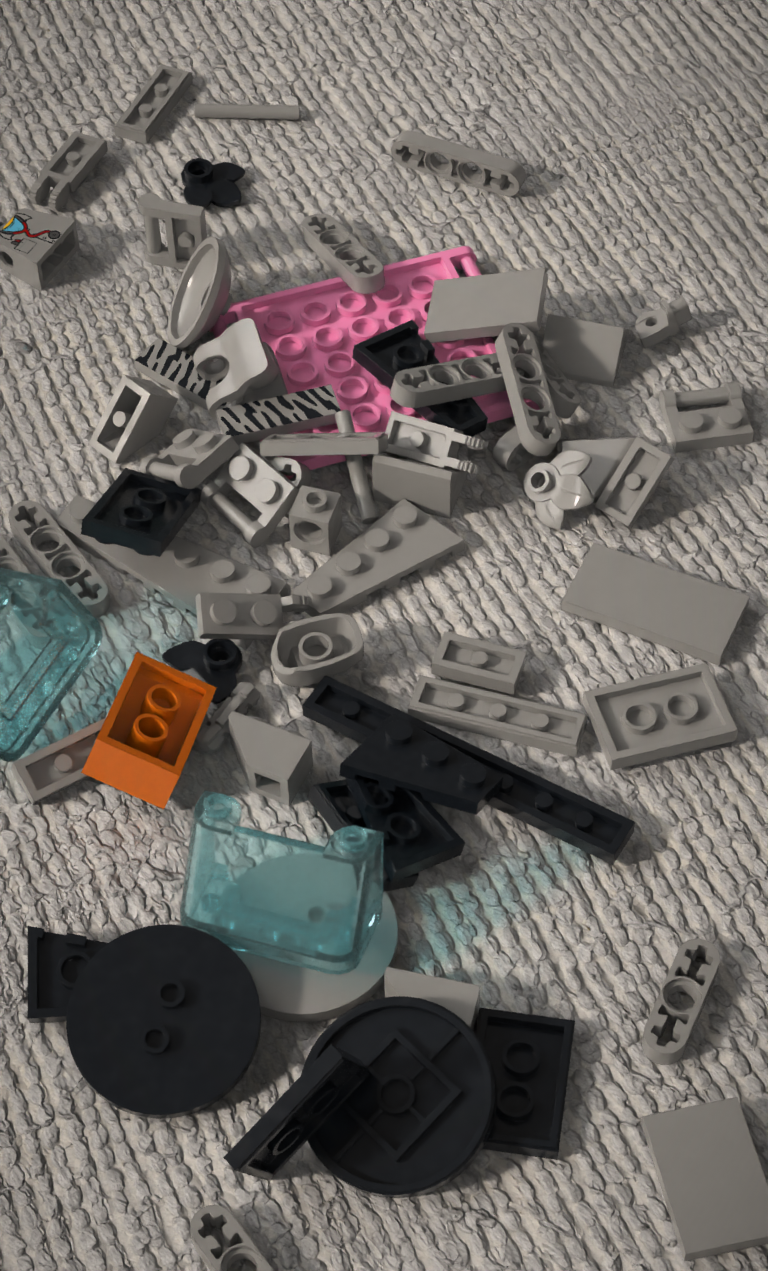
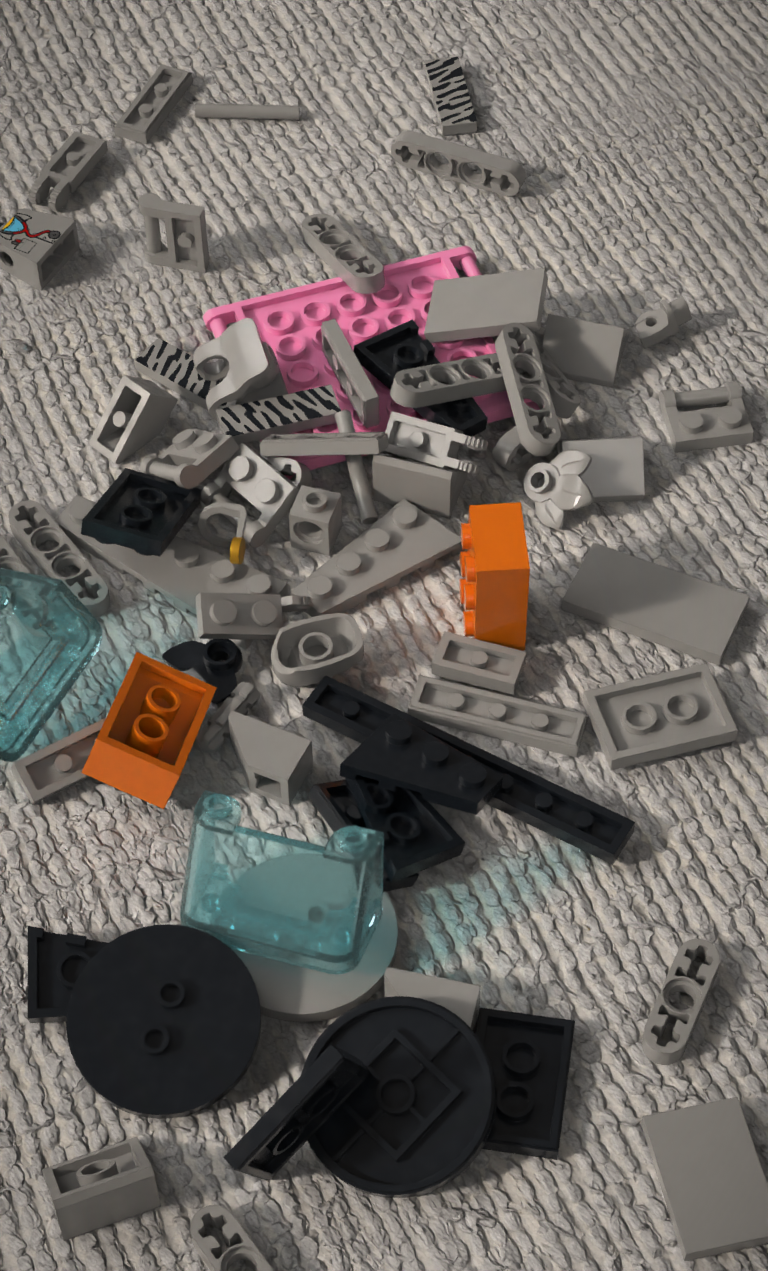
(101, 1188): none -> light grey slope
(200, 294): light grey dish -> none
(211, 183): black plate -> none
(237, 544): none -> light grey piece
(350, 373): none -> light grey tile
(450, 96): none -> light grey tile
(495, 574): none -> orange brick
(634, 482): light grey plate -> none

